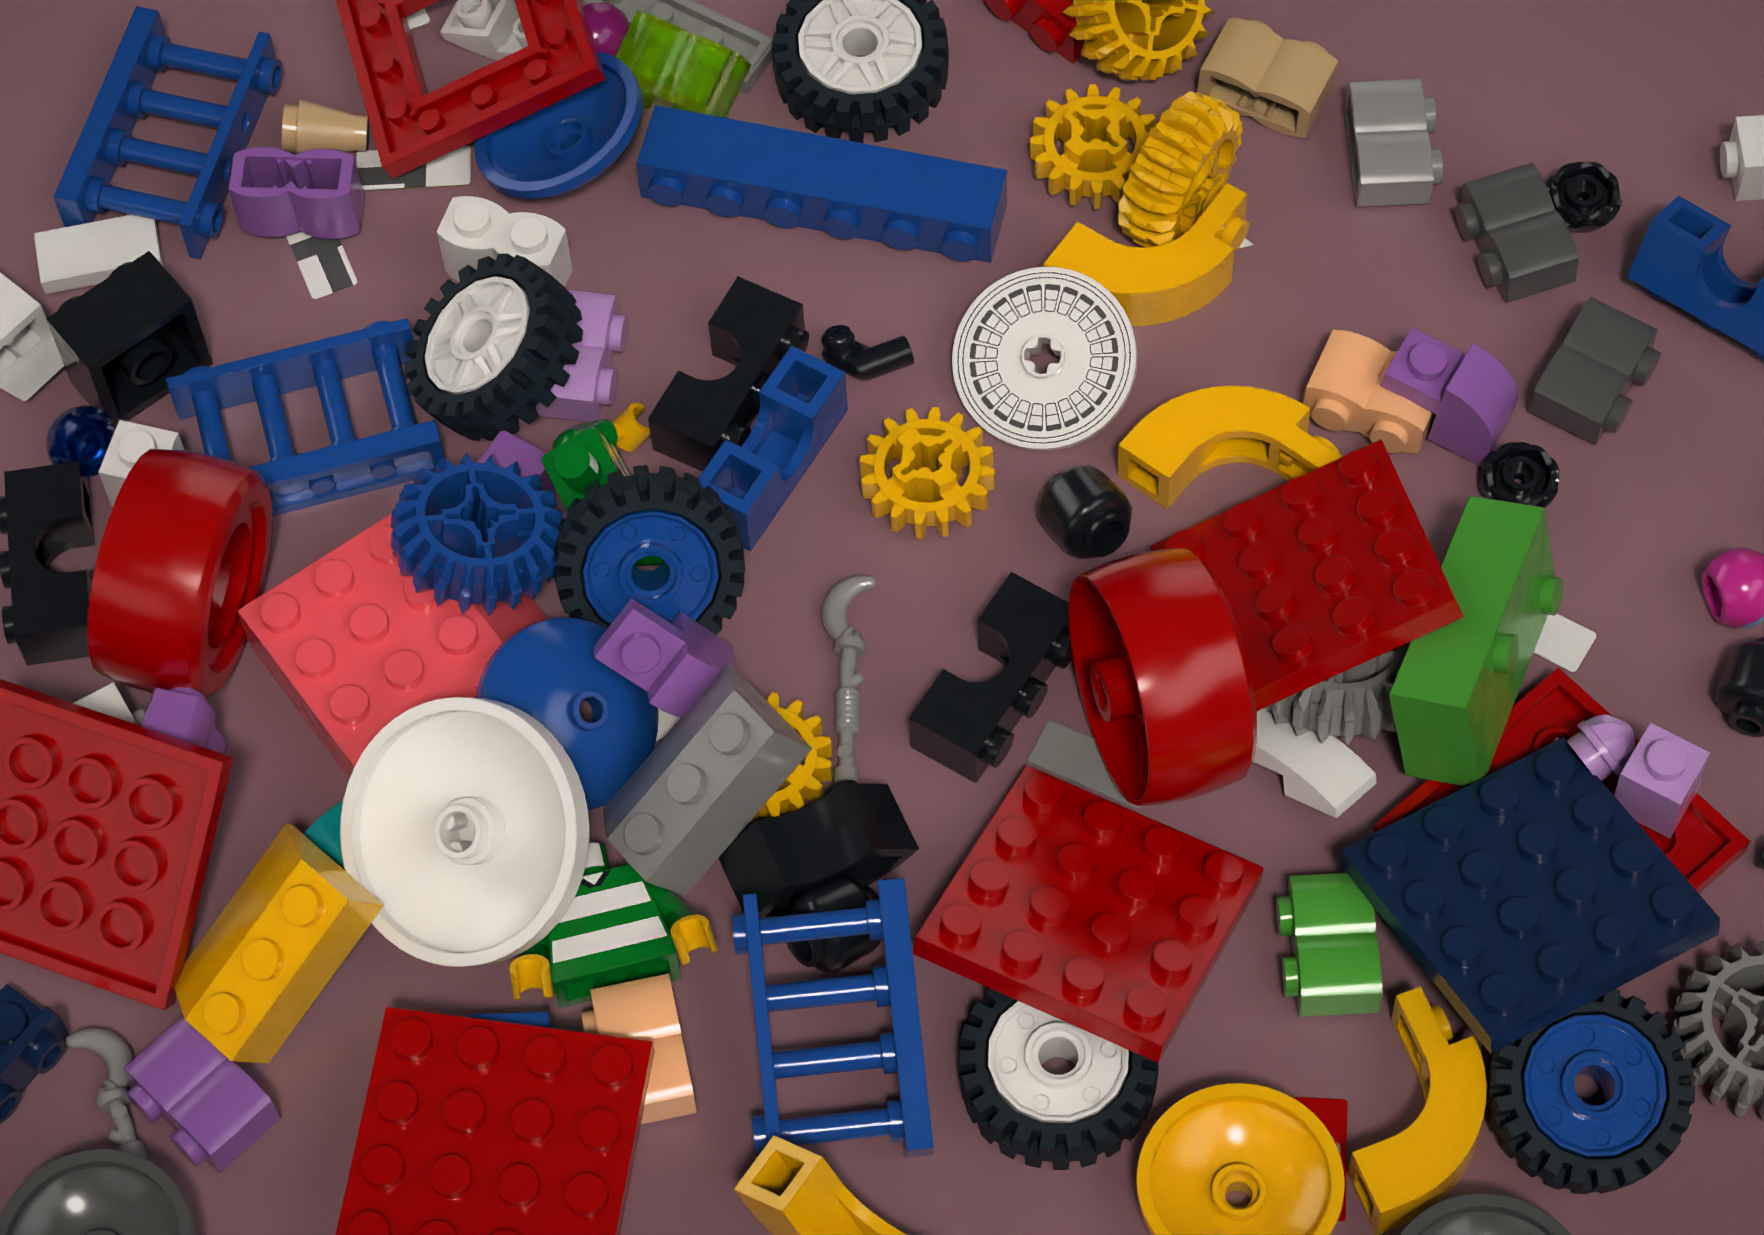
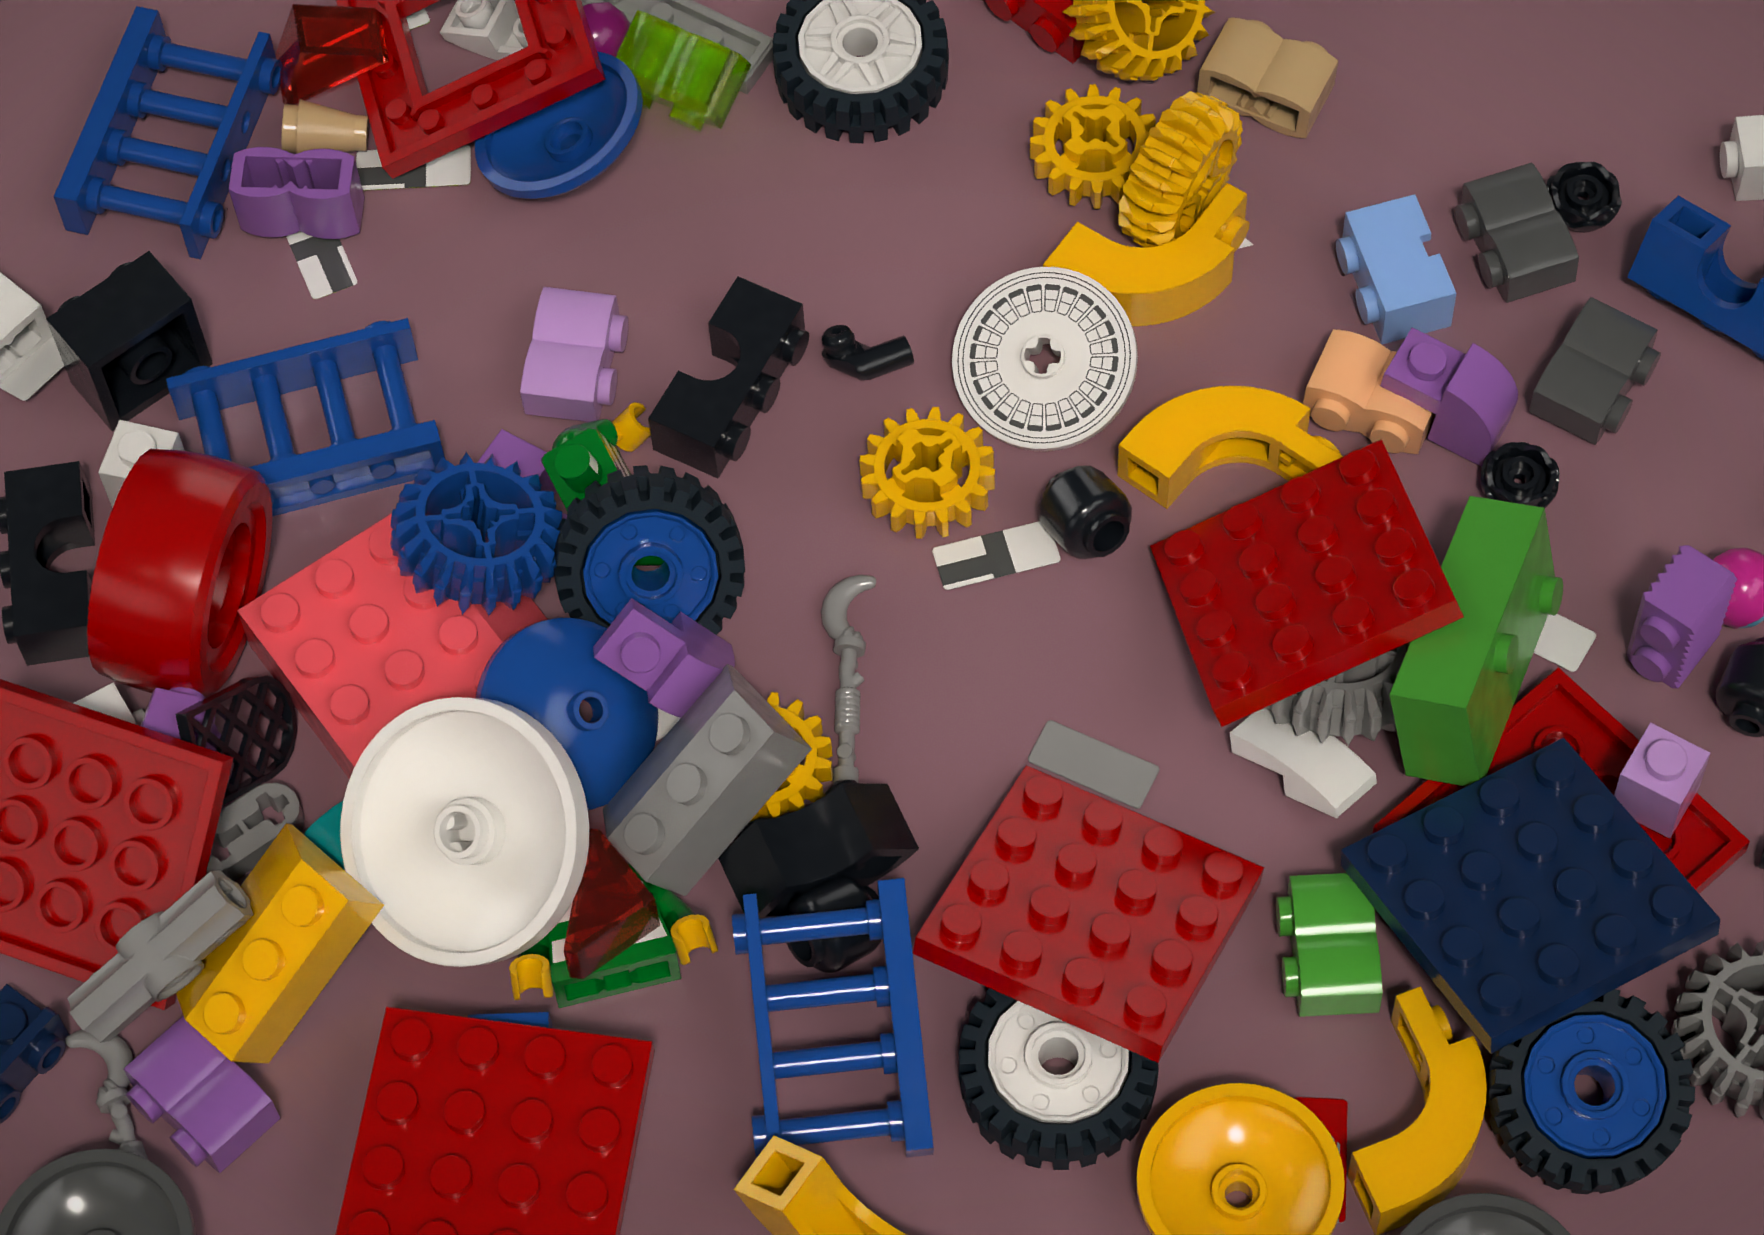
(80, 436): clear blue plate -> none
(92, 251): white tile -> none
(160, 956): none -> light grey piece
(247, 833): none -> light grey beam
(283, 707): none -> black window
(328, 48): none -> clear red slope
(483, 229): white brick -> none
(493, 347): black wheel -> none
(607, 911): none -> clear red slope
(648, 1012): light nougat brick -> none
(794, 421): blue arch -> none
(822, 184): blue brick -> none
(972, 722): black arch -> none
(995, 555): none -> white sticker
(1162, 676): red wheel -> none
(1391, 142): light grey brick -> none
(1392, 270): none -> light blue brick
(1603, 744): lavender plate -> none
(1680, 617): none -> medium lavender brick

